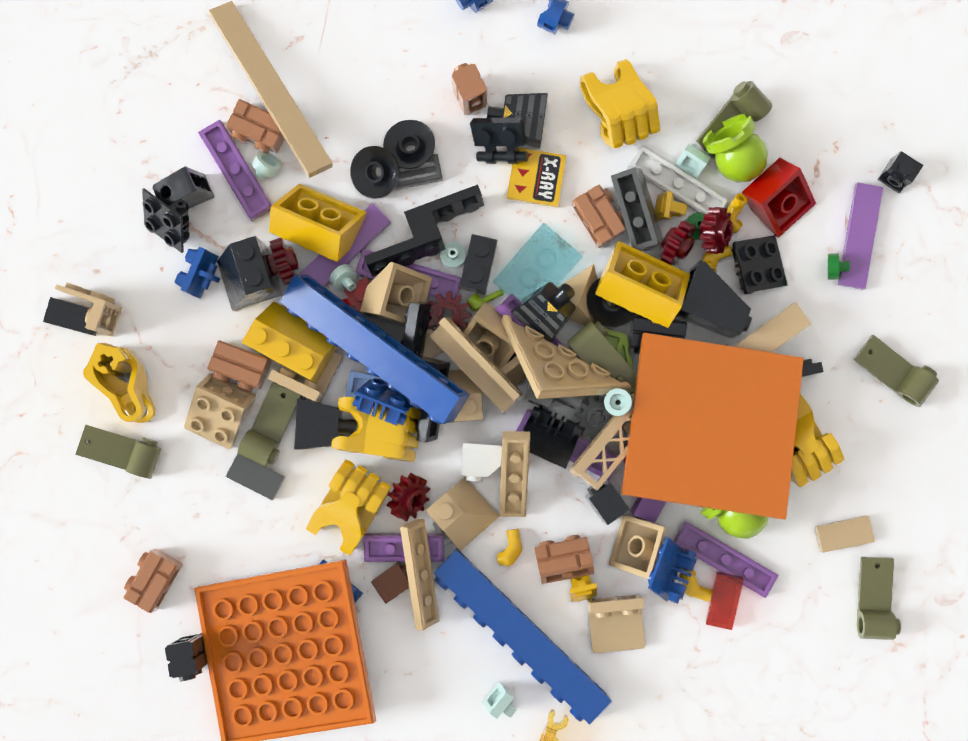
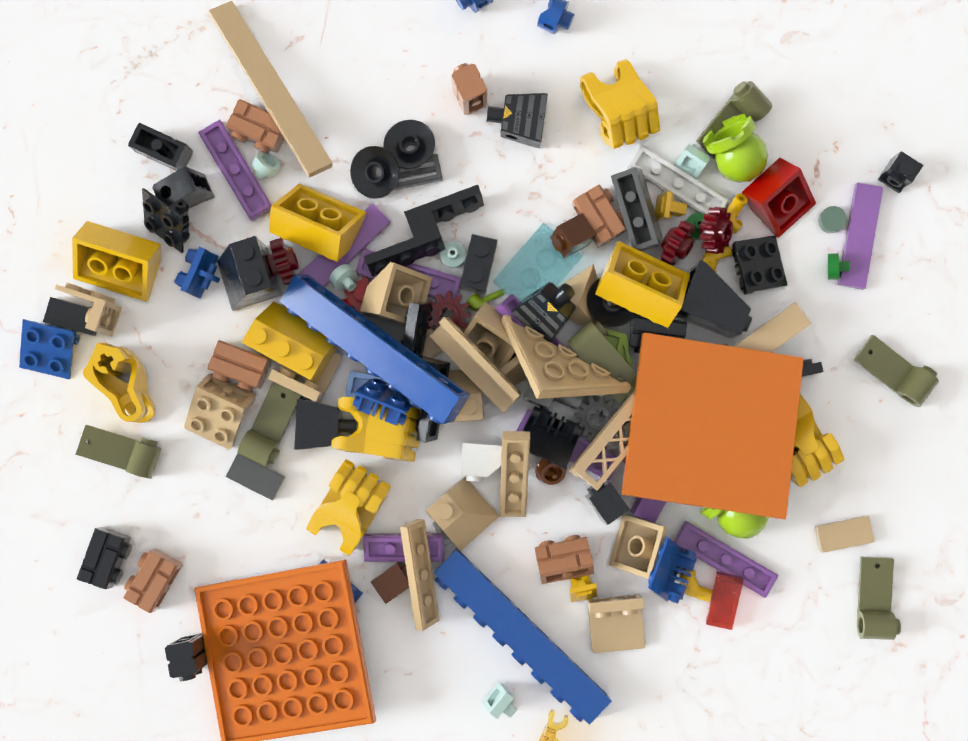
(47, 349): none -> blue hinge
(104, 558): none -> black brick
(115, 260): none -> yellow slope
(160, 147): none -> black brick
(408, 497): dark red gear -> none
(499, 132): black plate -> none
(513, 549): yellow arm -> none
(537, 179): tile -> none
(549, 472): none -> dark orange hat
(573, 235): none -> reddish brown brick
(617, 395): light aqua tile -> none
(832, 219): none -> sand green tile

